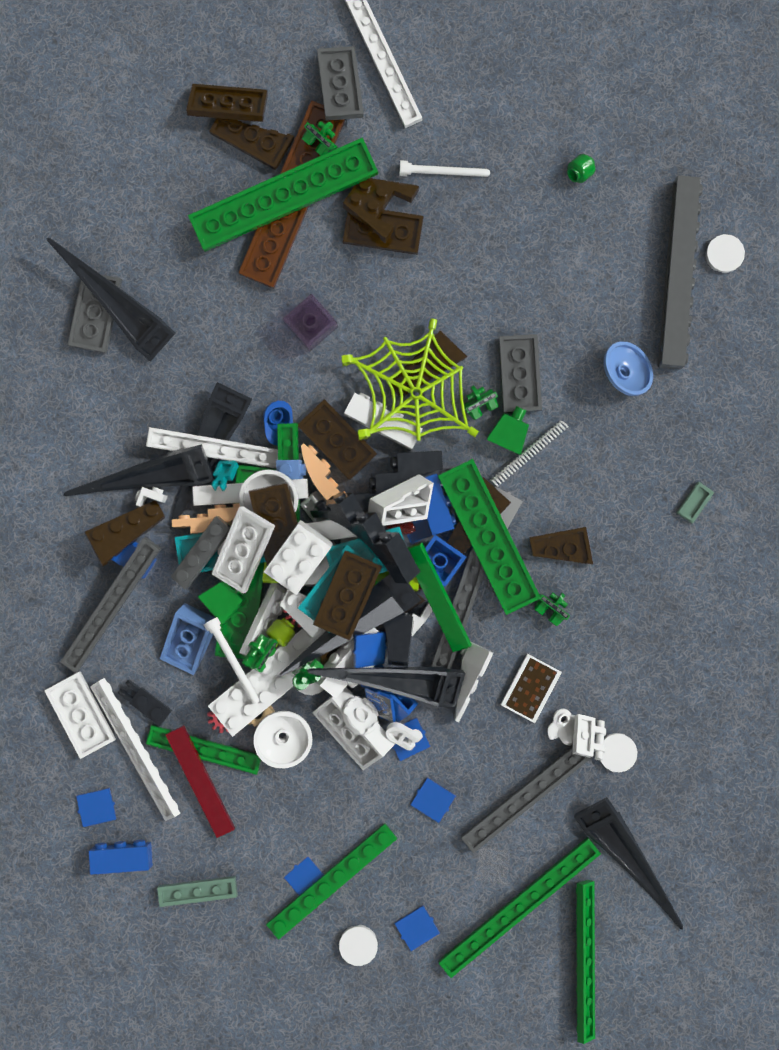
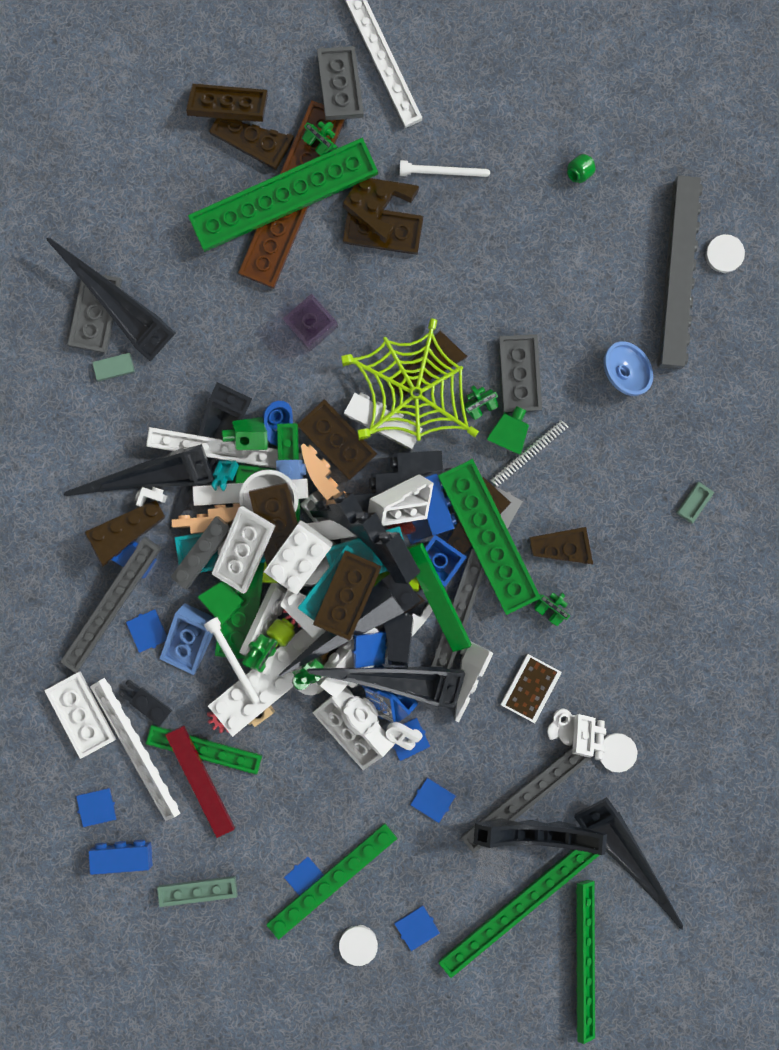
(113, 367): none -> sand green tile
(147, 630): none -> blue piece
(247, 434): none -> green torso
(282, 751): white dish -> none
(535, 833): none -> black arch

